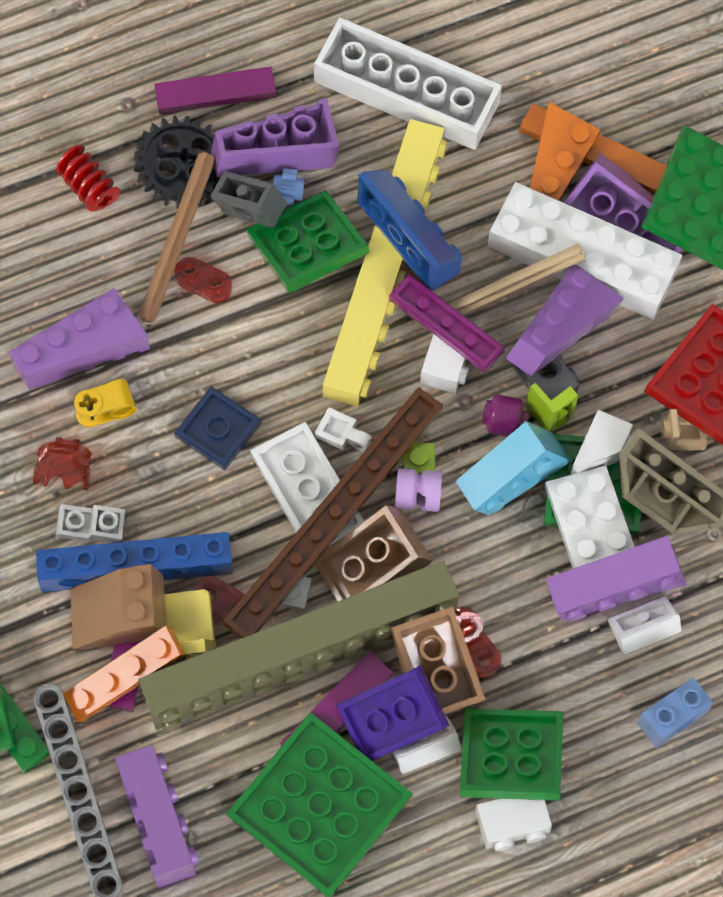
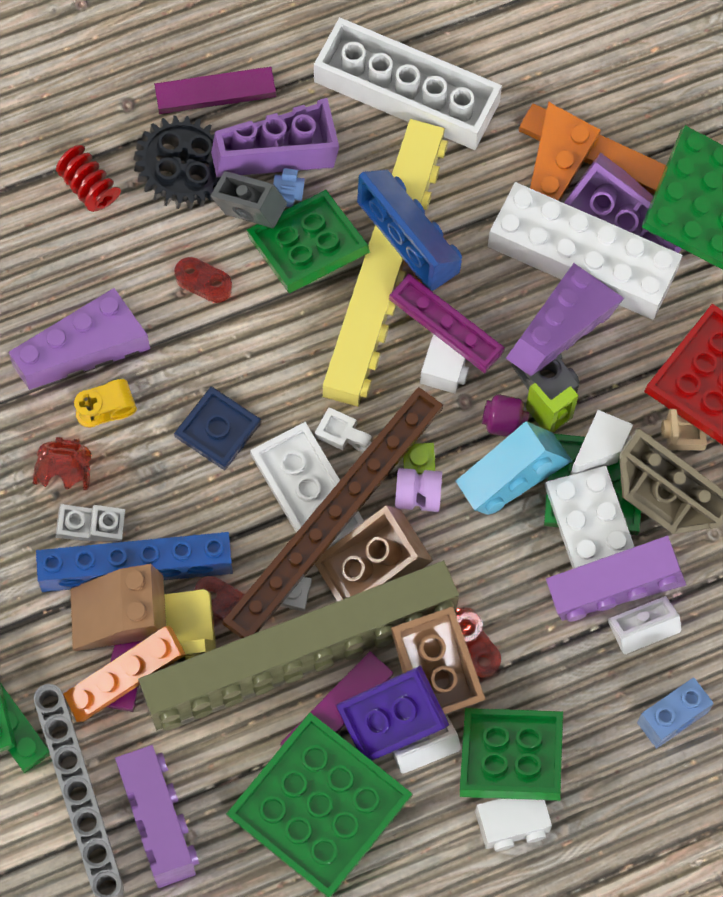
(176, 237): medium nougat axle -> none
(519, 280): tan axle -> none

